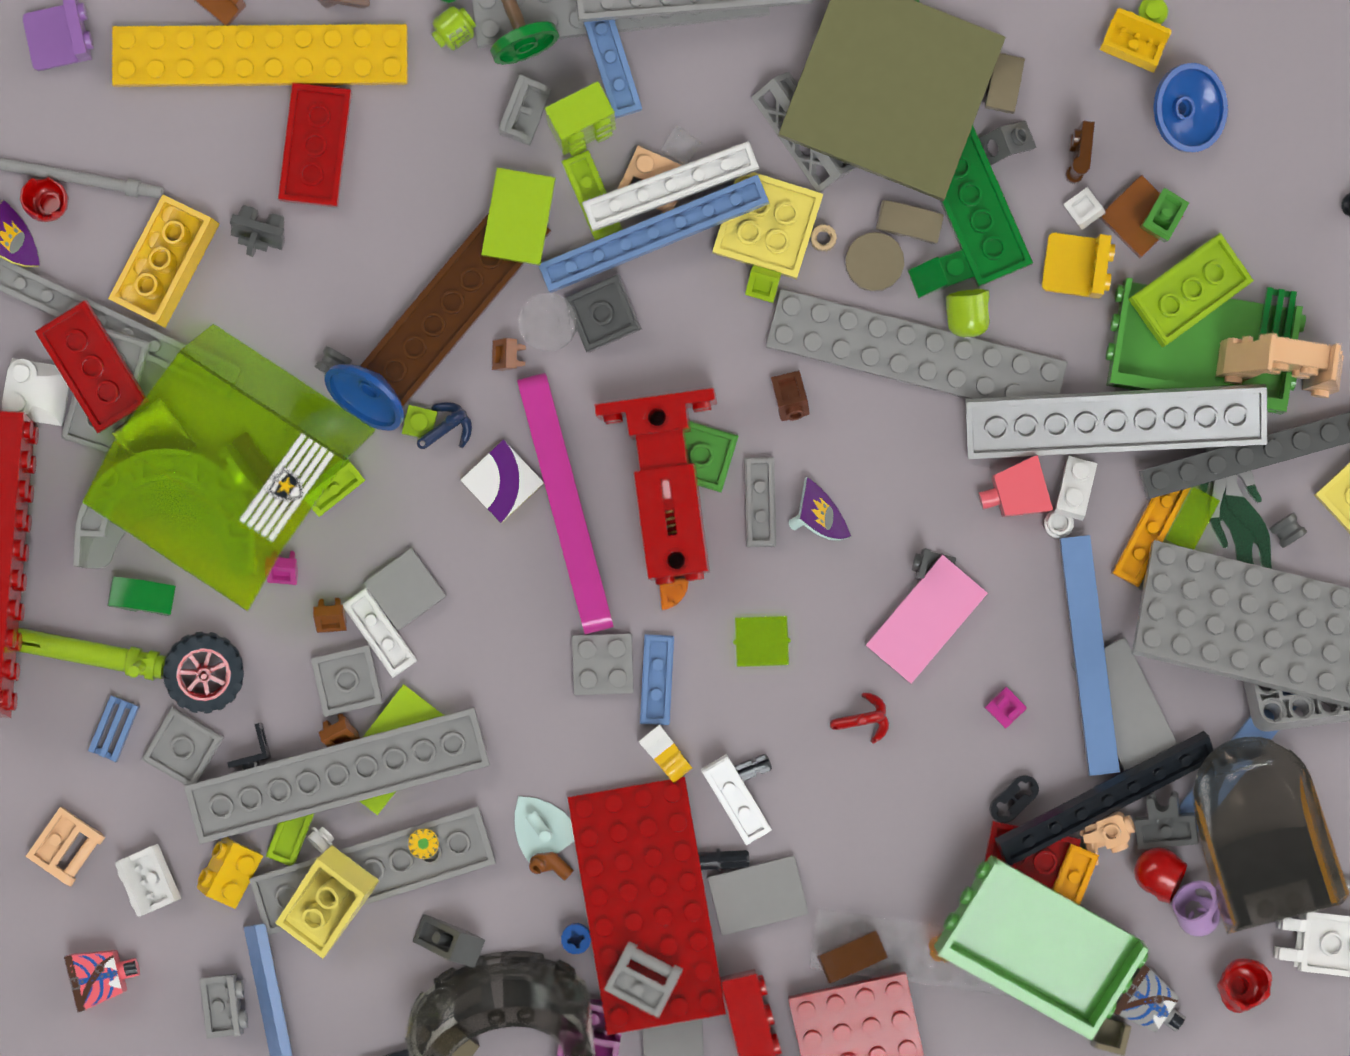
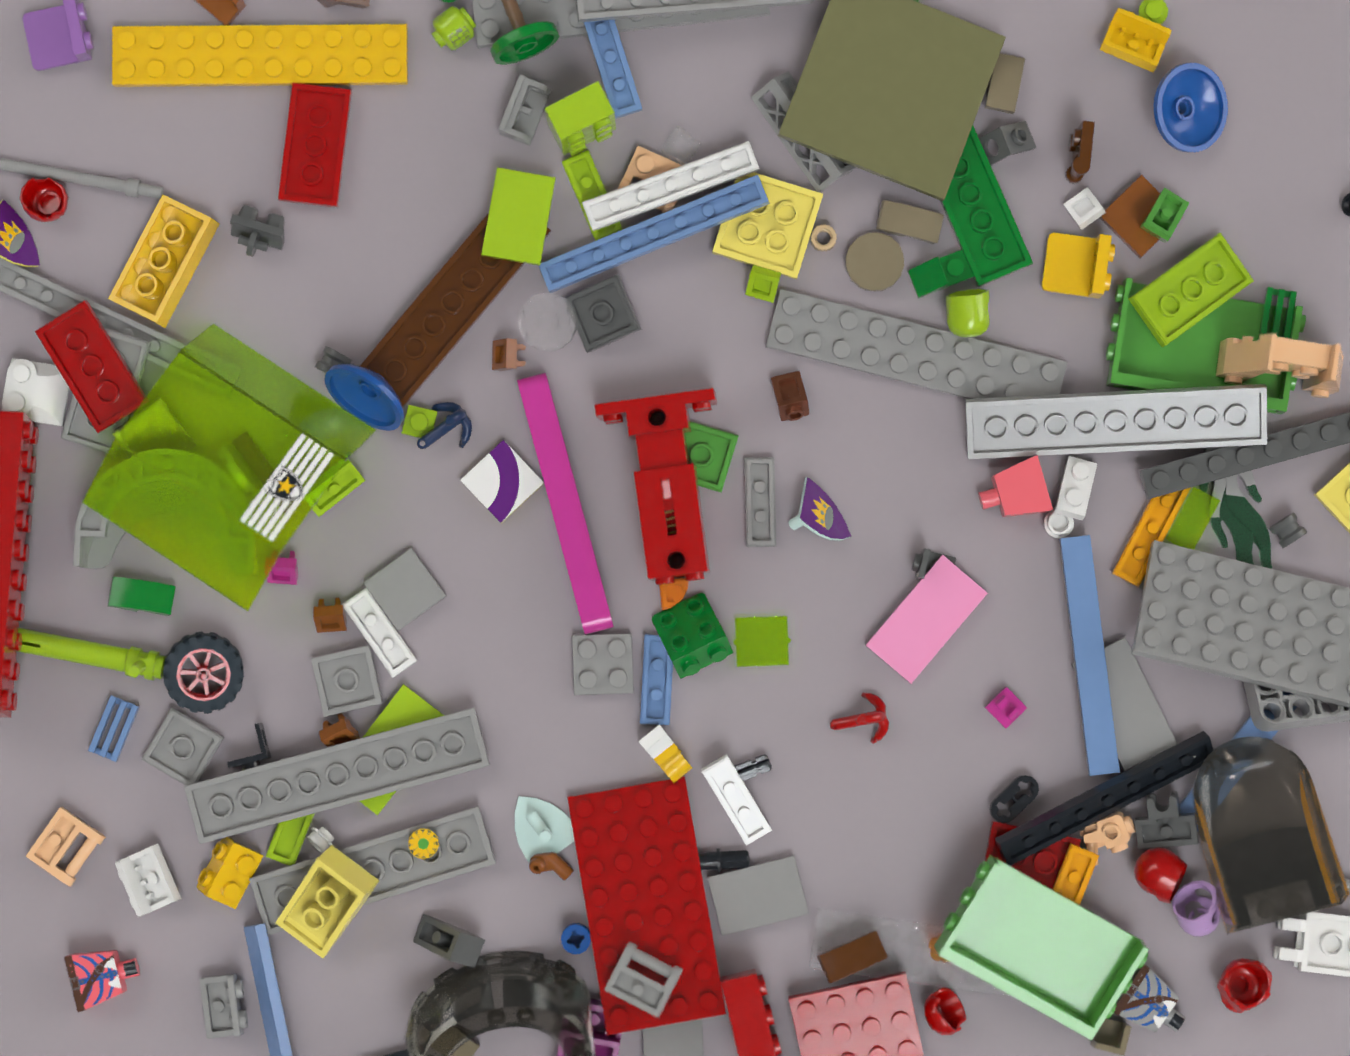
(692, 635): none -> green bracket
(944, 1011): none -> red hair

